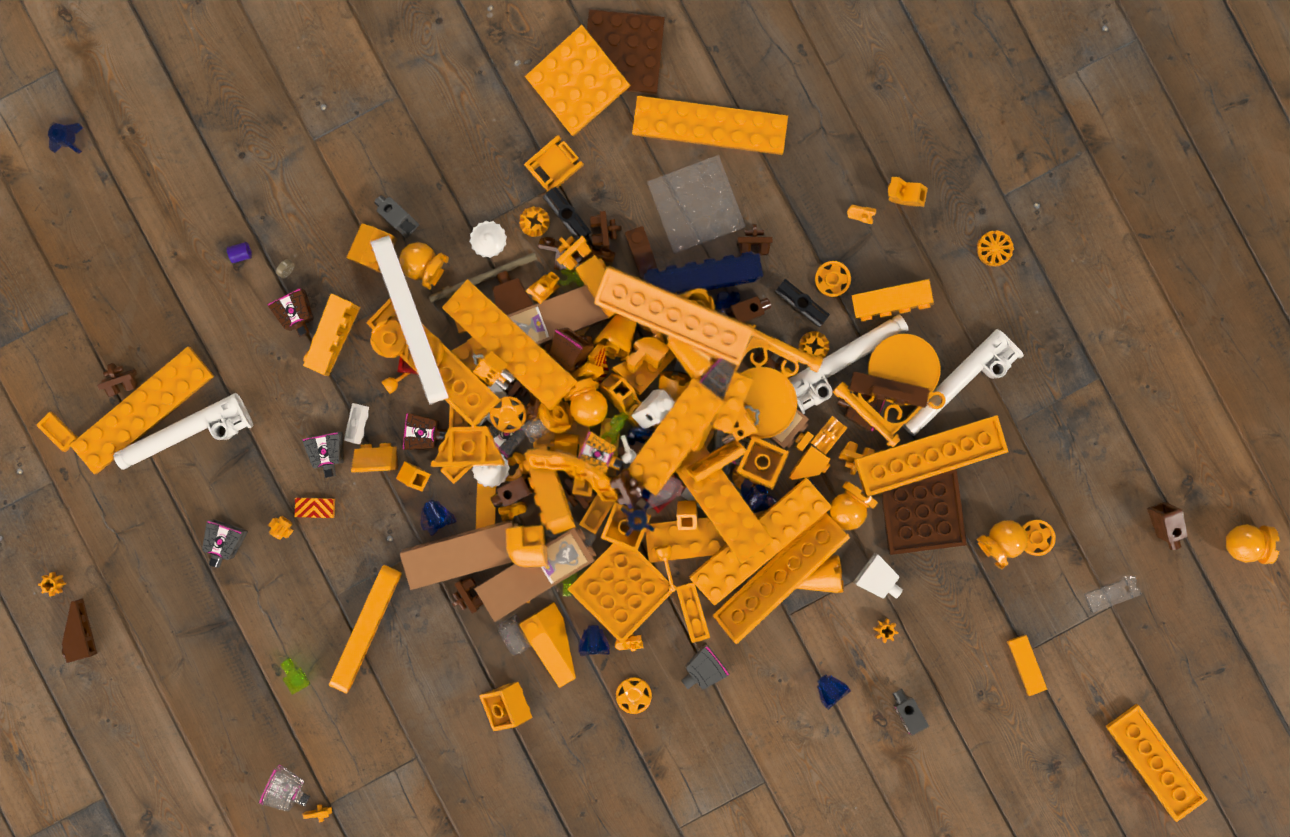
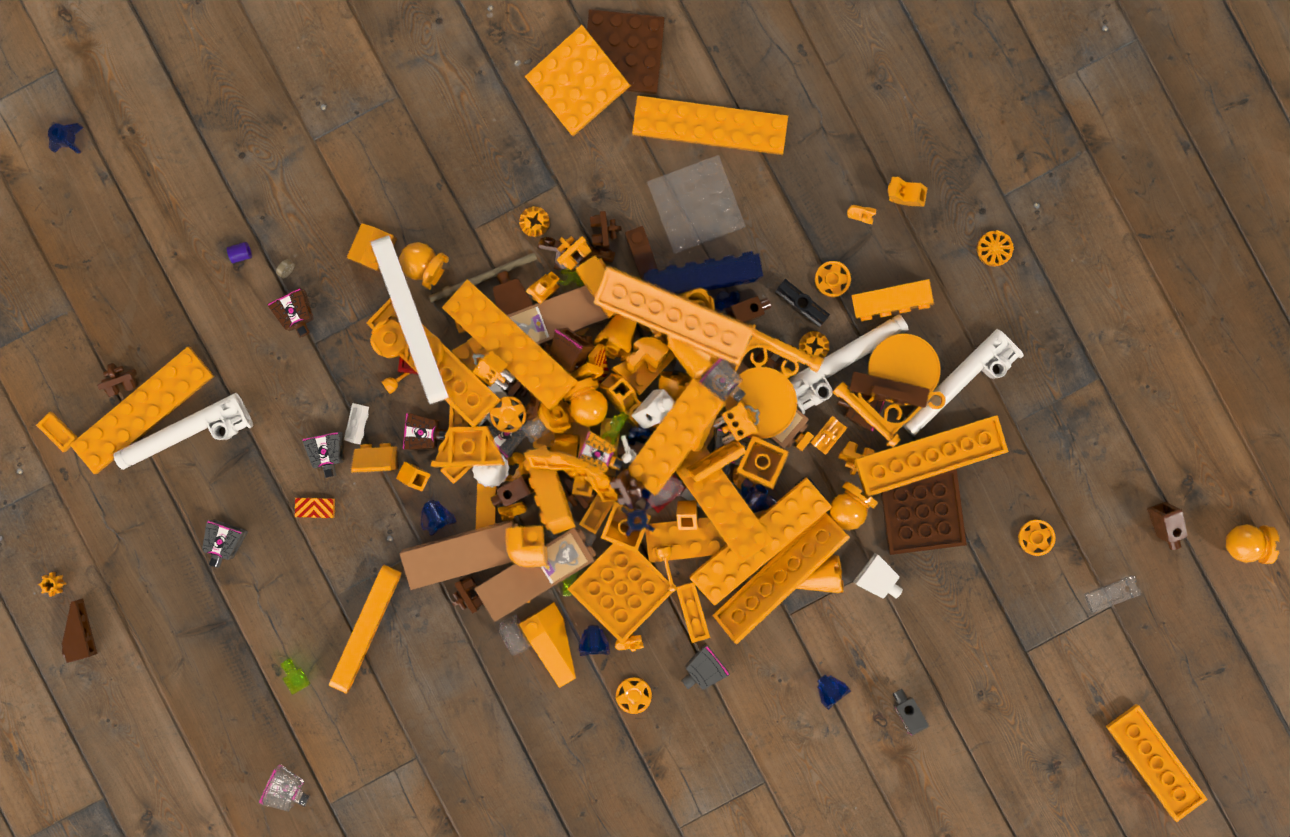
(280, 527): light orange gear -> none
(321, 813): light orange piece -> none
(330, 335): light orange wedge -> none
(396, 215): dark grey torso -> none
(488, 239): white piece -> none
(506, 706): light orange slope -> none
(556, 163): light orange container -> none
(559, 205): black piece -> none
(734, 399): light orange plate -> none
(762, 242): reddish brown hips -> none
(810, 464): light orange slope -> none
(888, 635): light orange gear -> none
(1005, 541): light orange tile -> none
(1027, 665): light orange tile -> none

